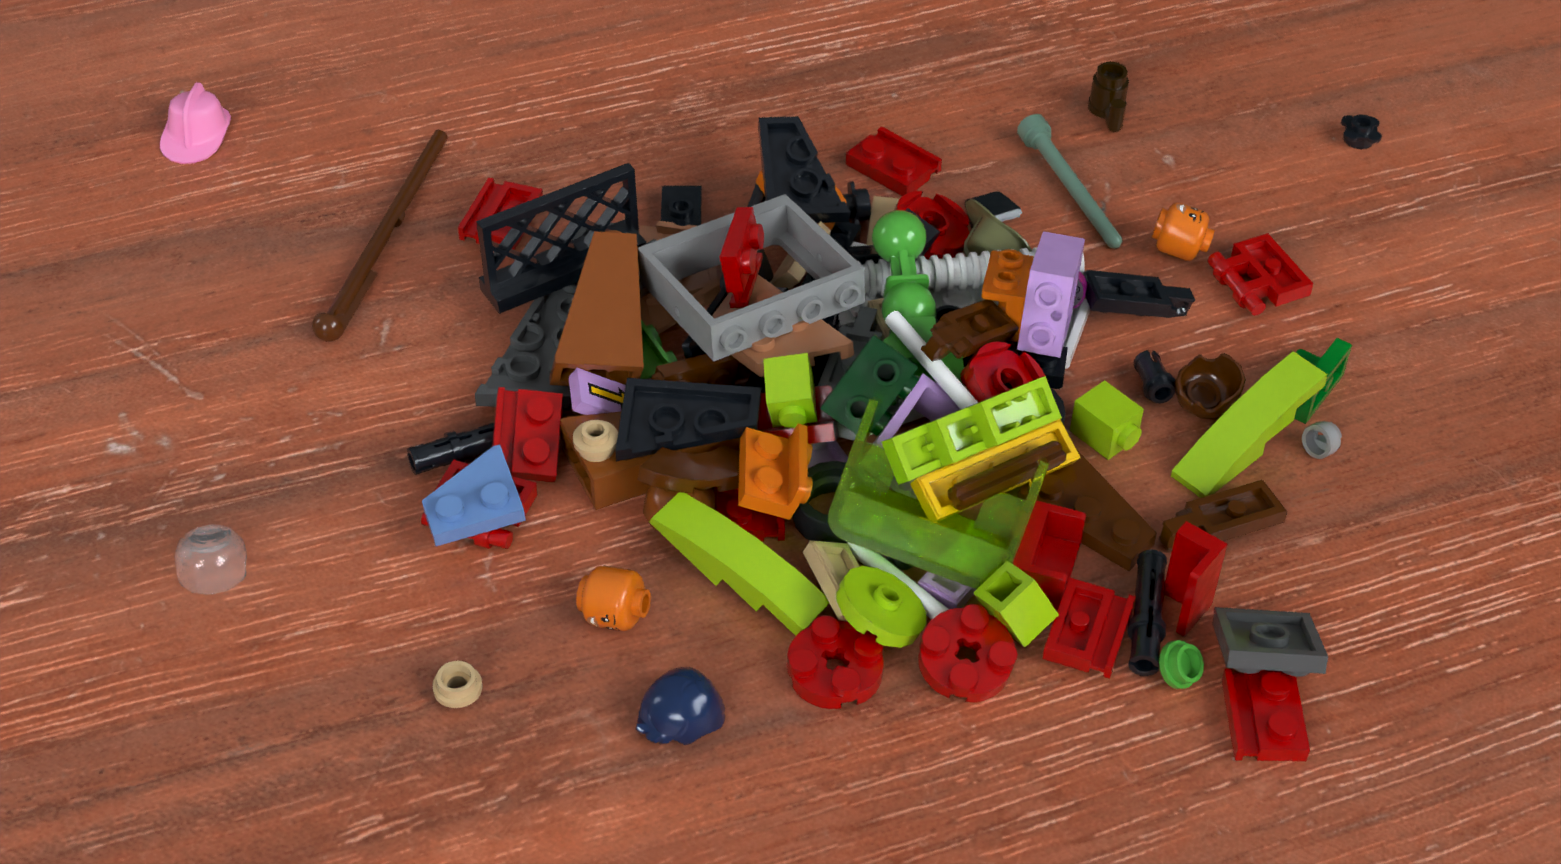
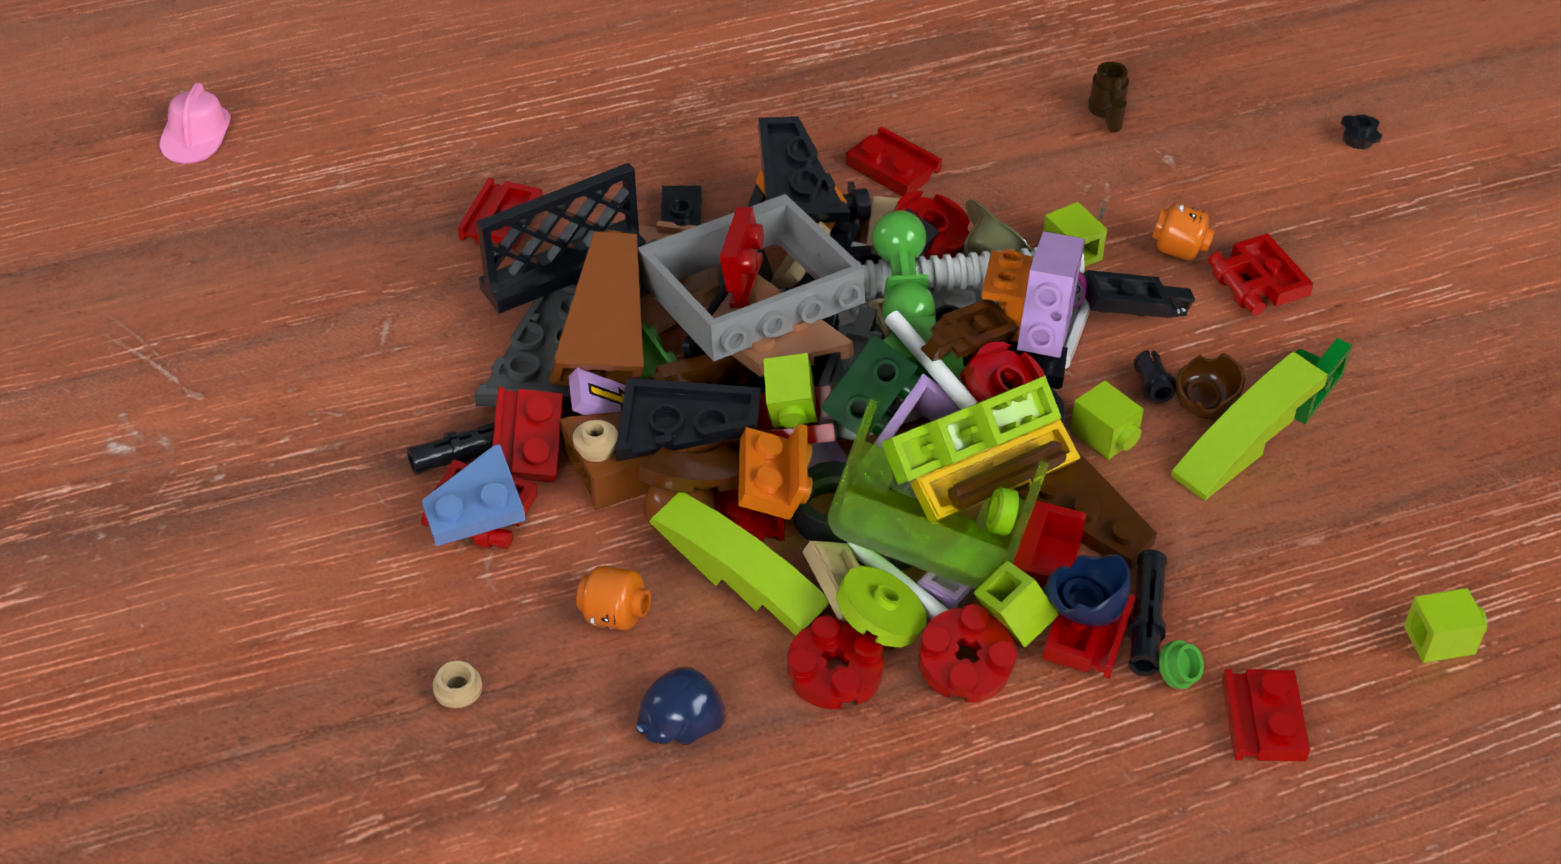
(210, 559): clear hair -> none
(332, 324): reddish brown bar -> none
(998, 205): black slope -> none
(1002, 511): none -> lime tile
(1036, 134): sand green piece -> none
(1078, 222): none -> lime brick
(1090, 589): none -> dark blue hair
(1193, 573): red panel -> none
(1228, 513): reddish brown hinge -> none
(1269, 641): dark grey plate -> none
(1321, 445): light grey hinge -> none
(1445, 625): none -> lime brick

